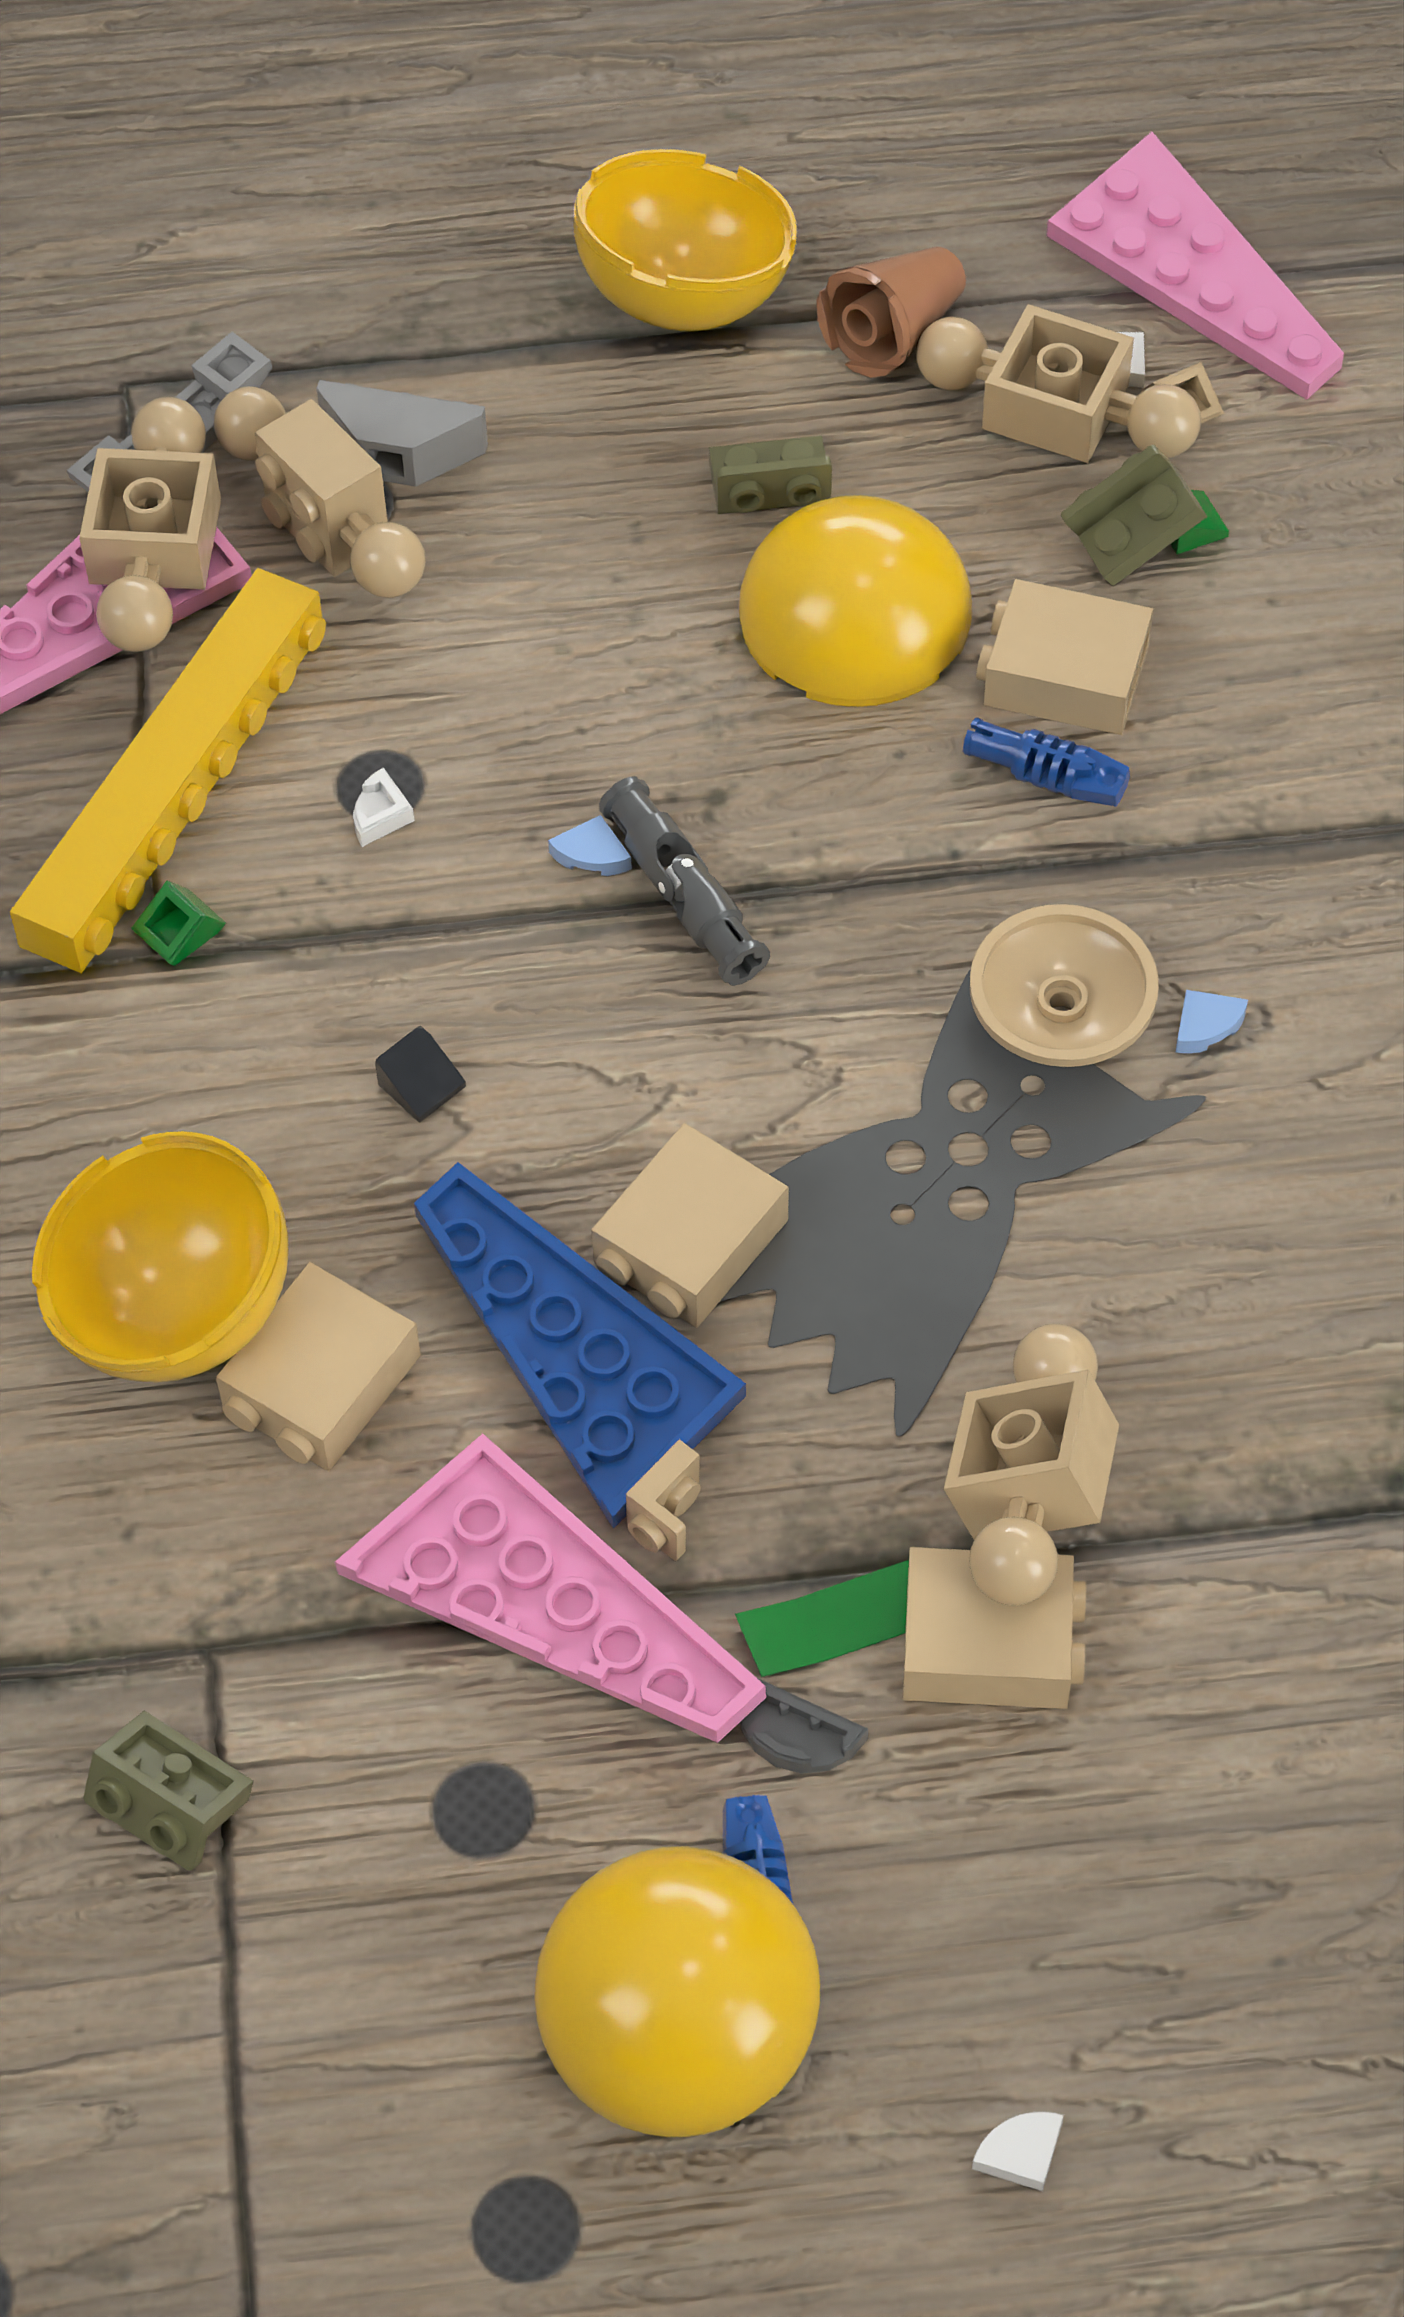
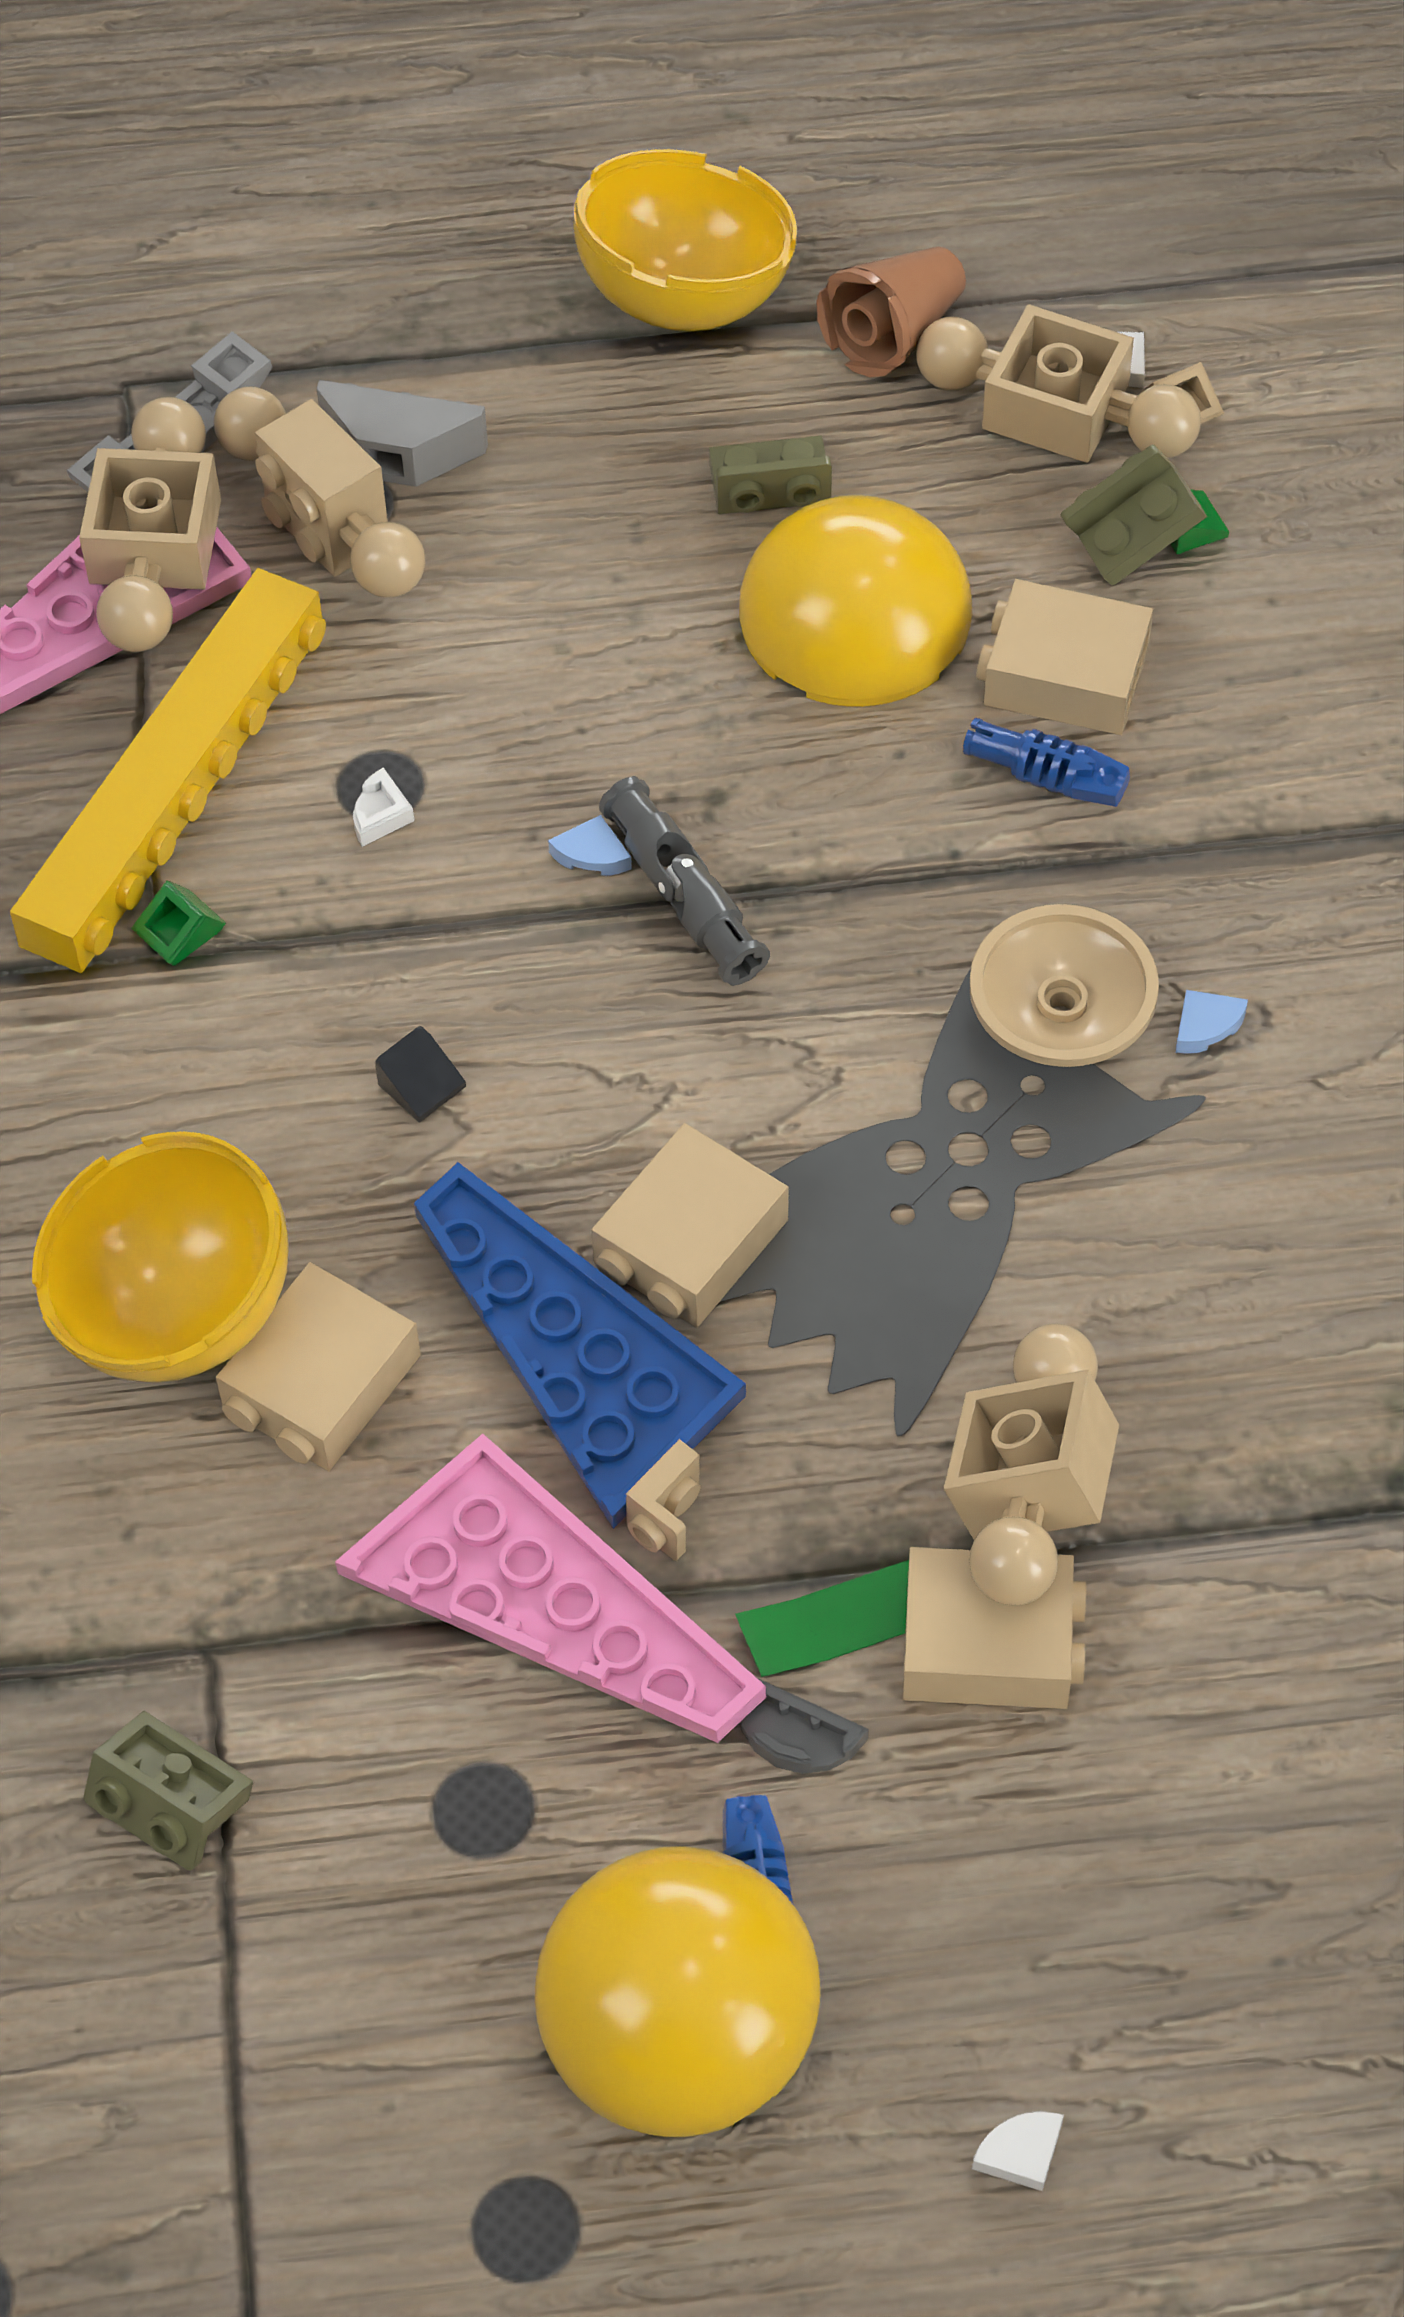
(1178, 250): bright pink wing -> none

